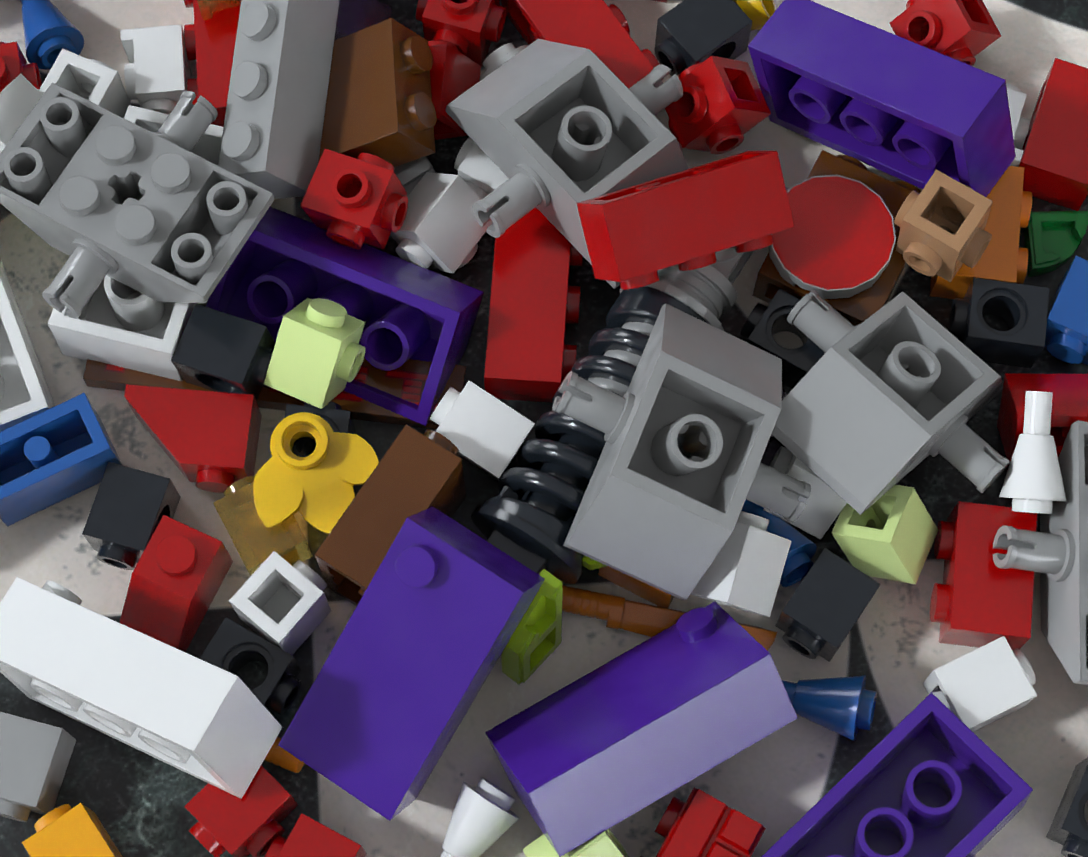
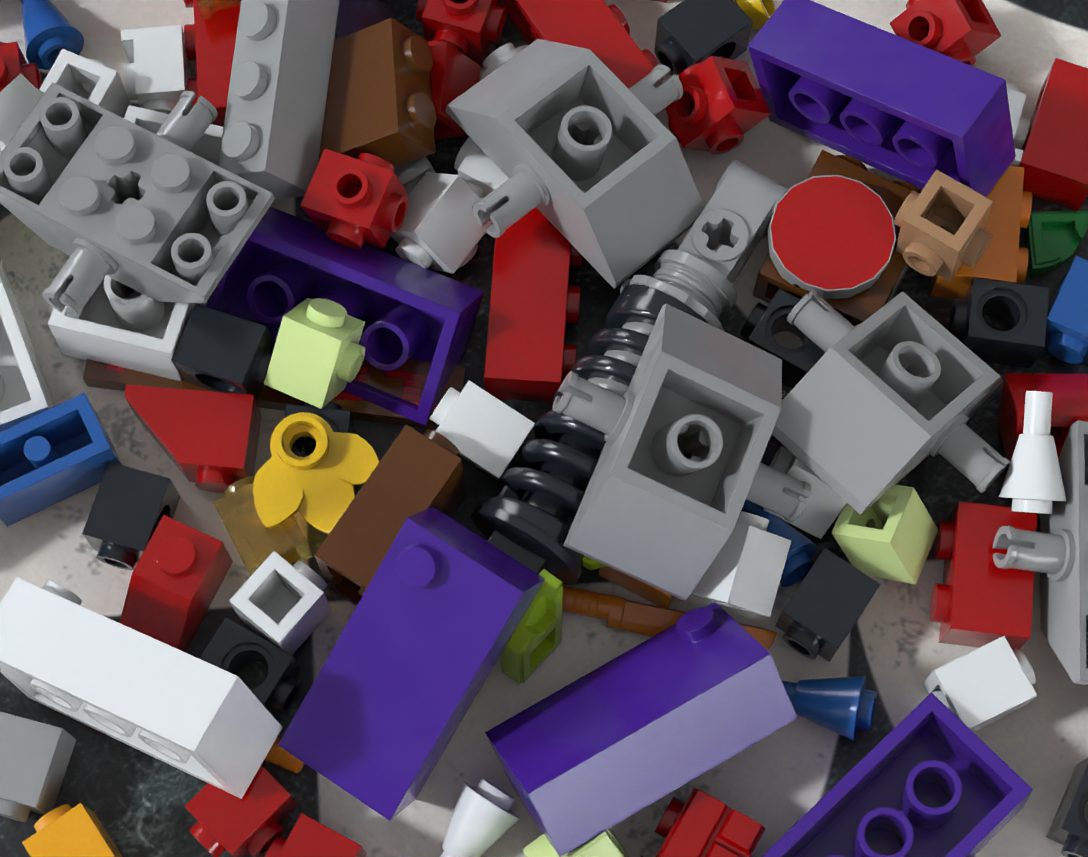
(686, 218): red brick -> none

